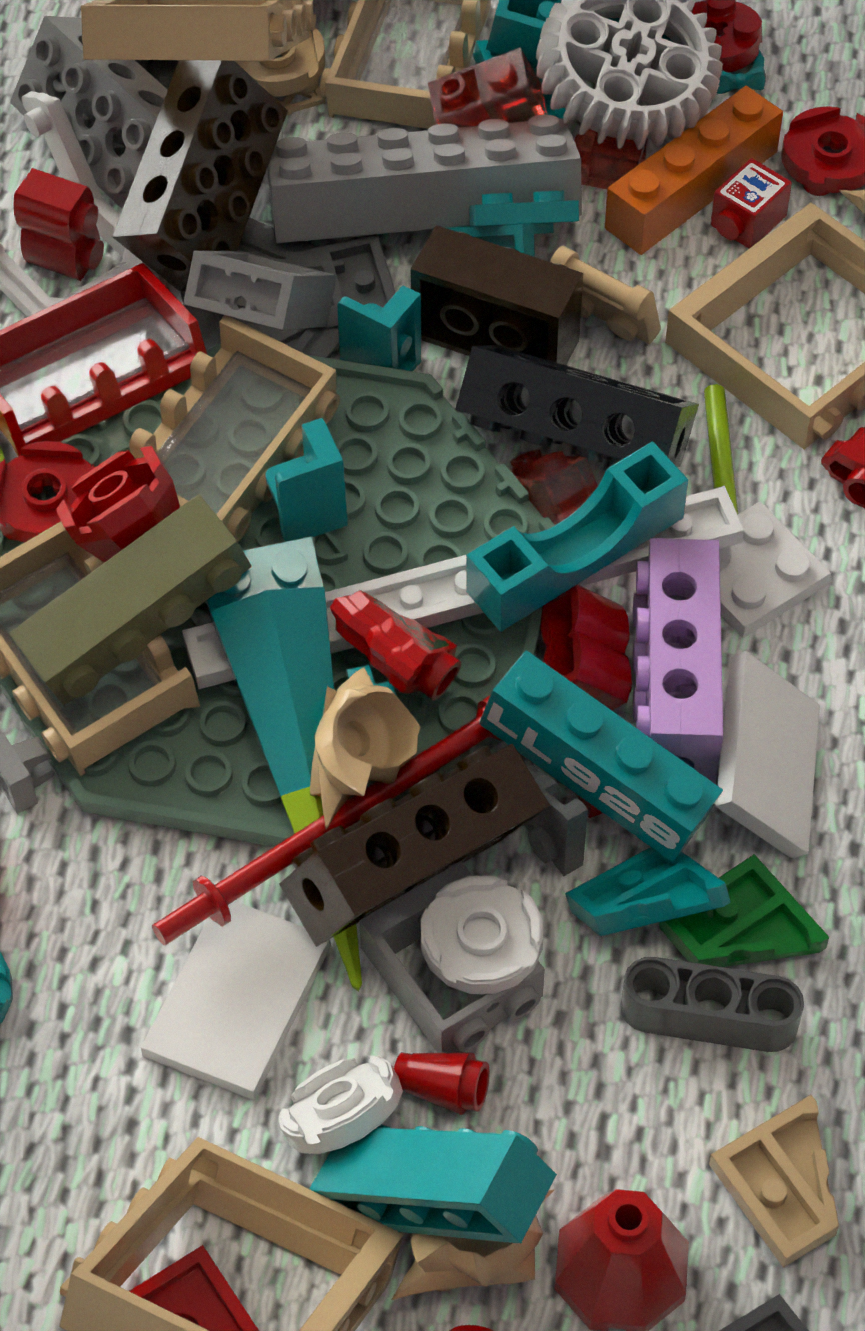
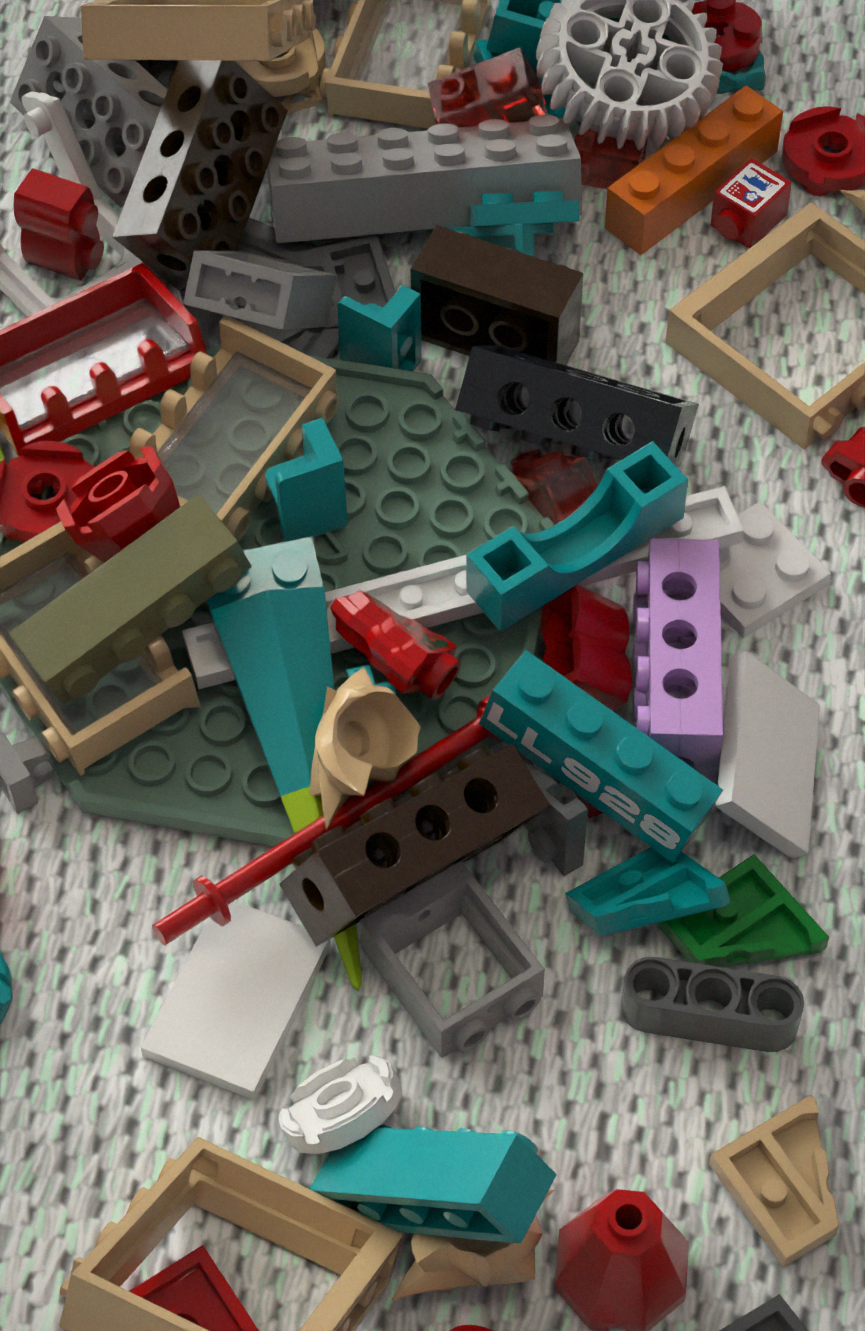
(445, 1079): red cone -> none
(481, 935): white tile -> none
(626, 309): tan plate -> none
(720, 440): lime bar -> none

